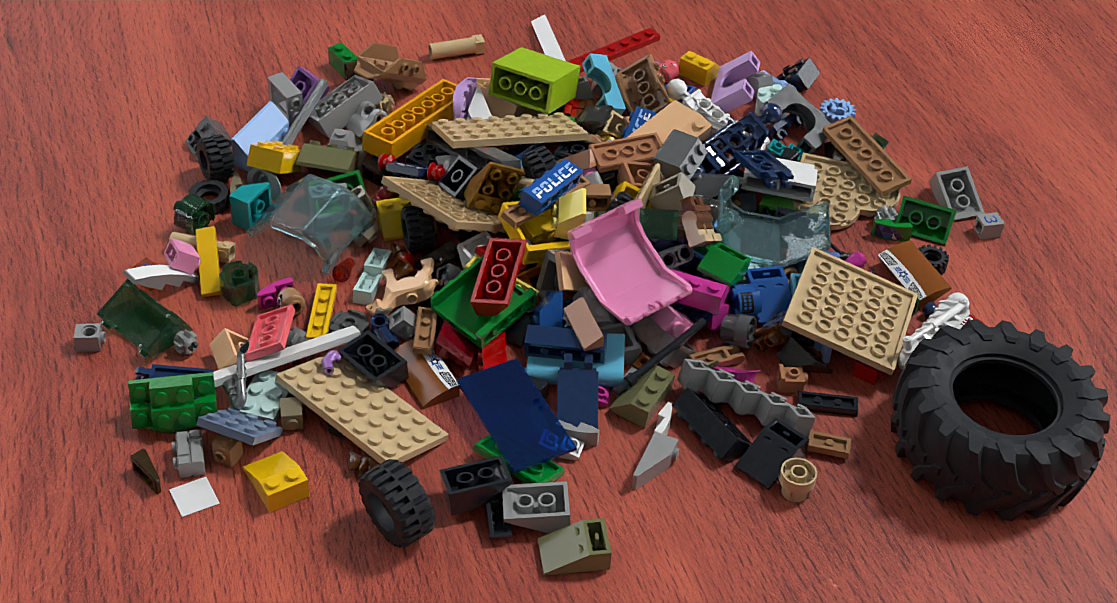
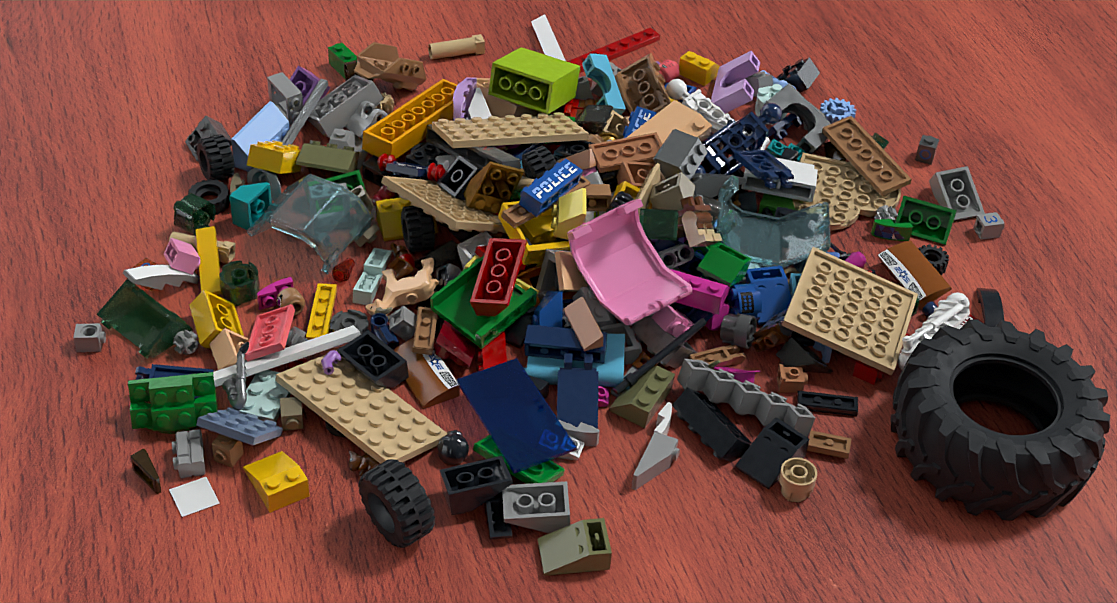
(212, 315): none -> yellow slope
(453, 448): none -> black piece
(927, 149): none -> dark grey brick
(991, 306): none -> black slope

